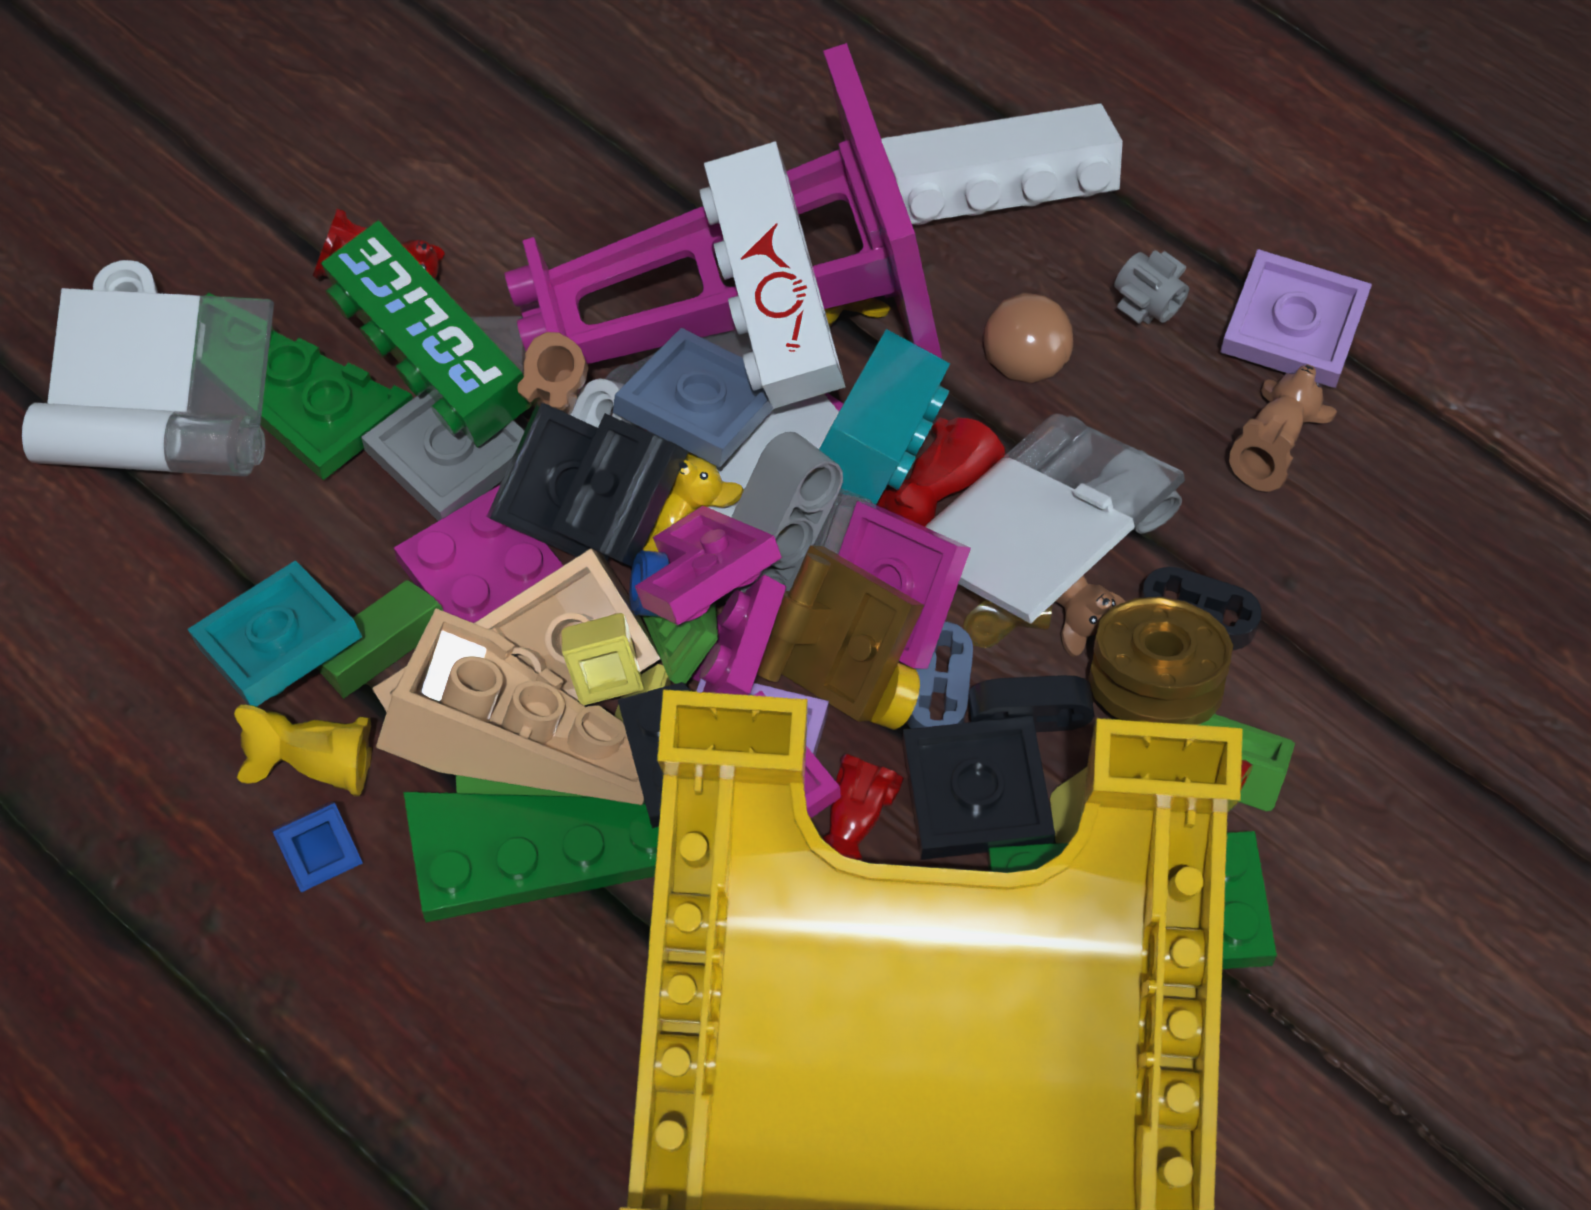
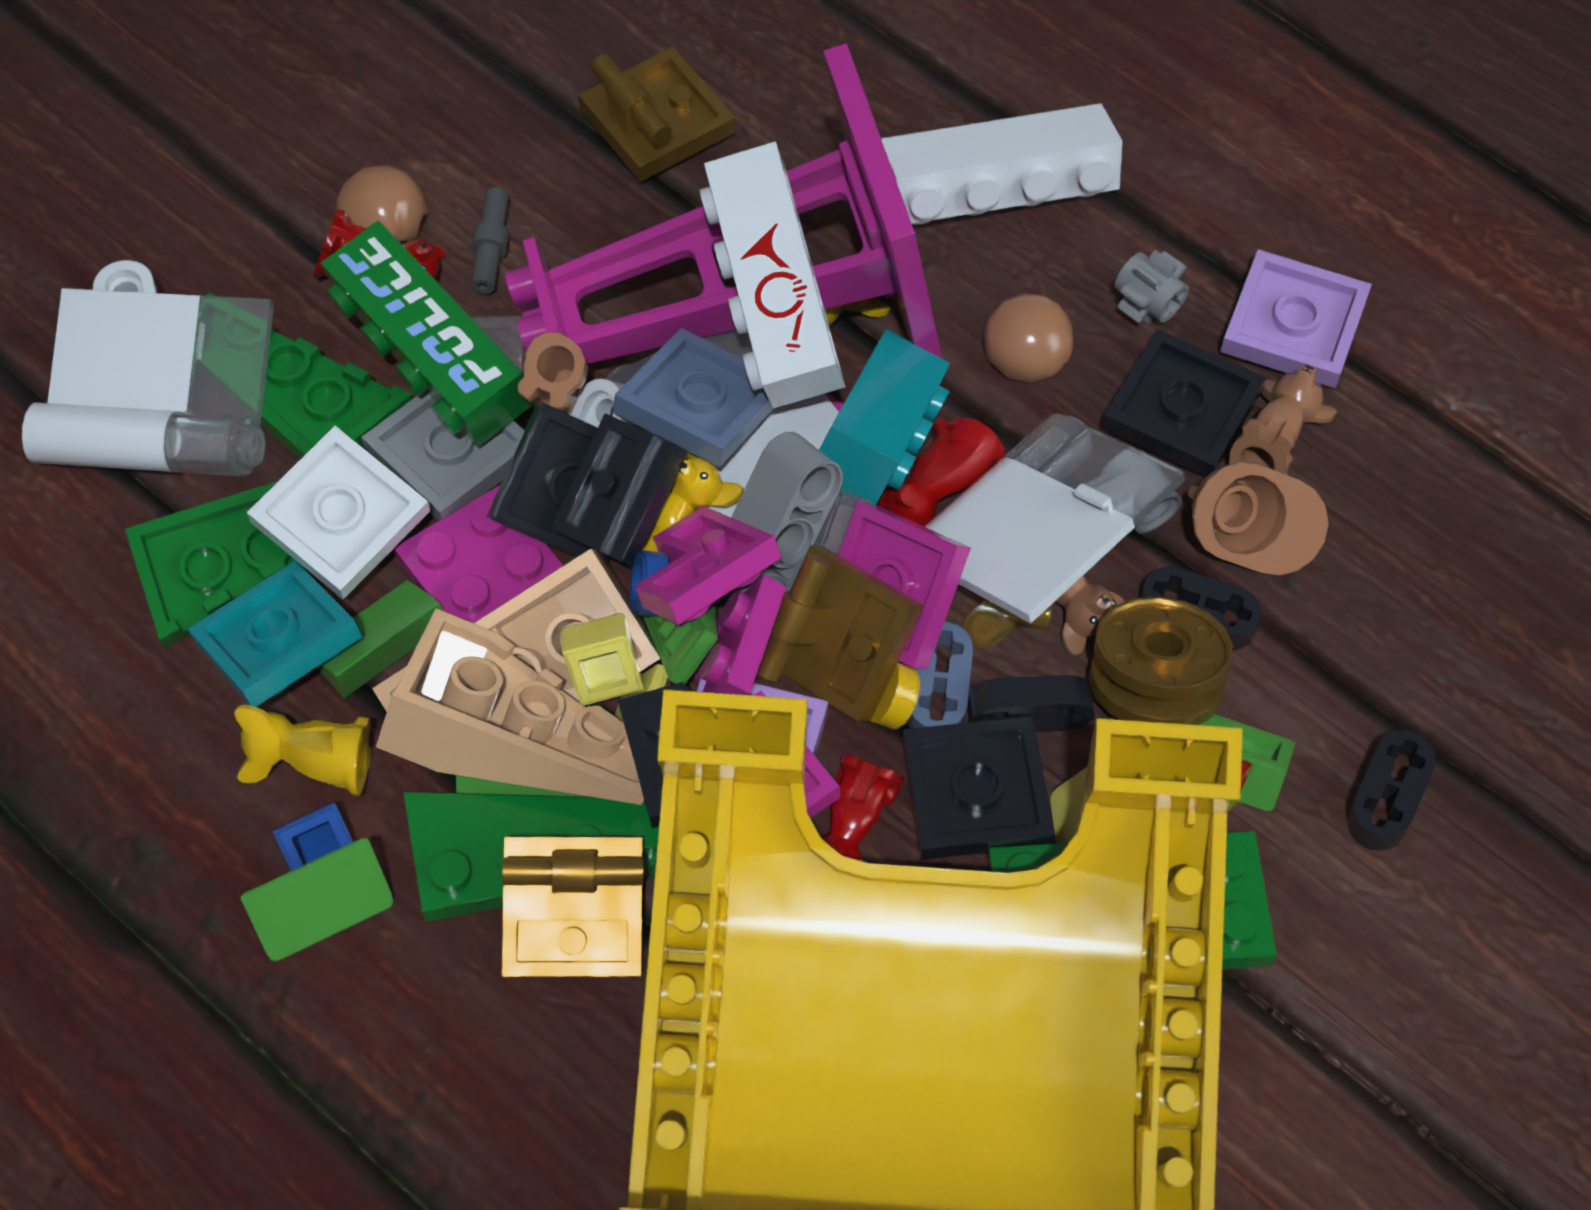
(202, 560): none -> green wing
(318, 900): none -> bright green slope
(338, 512): none -> white plate
(385, 196): none -> nougat hair
(489, 240): none -> dark grey bar
(572, 906): none -> plate
(654, 111): none -> pearl gold plate
(1183, 403): none -> black plate
(1258, 518): none -> nougat piece
(1378, 785): none -> black beam

